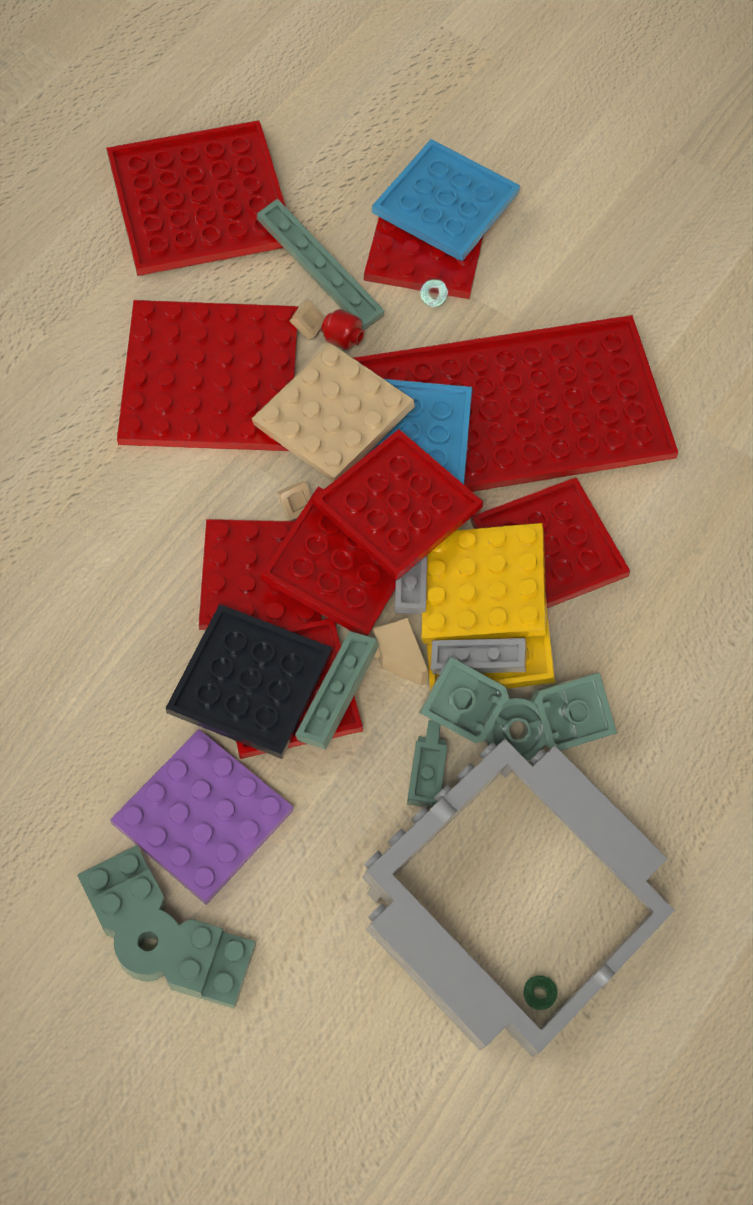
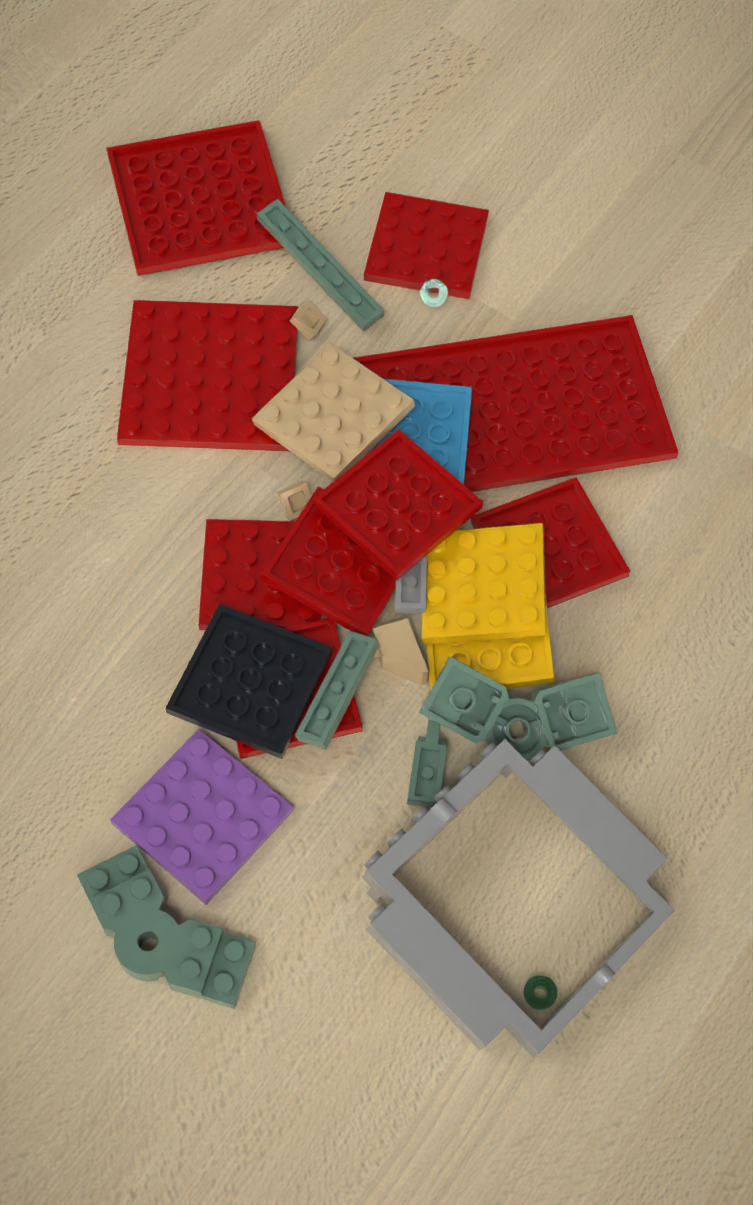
(342, 329): red head -> none
(446, 199): dark azure plate -> none
(481, 654): light grey plate -> none

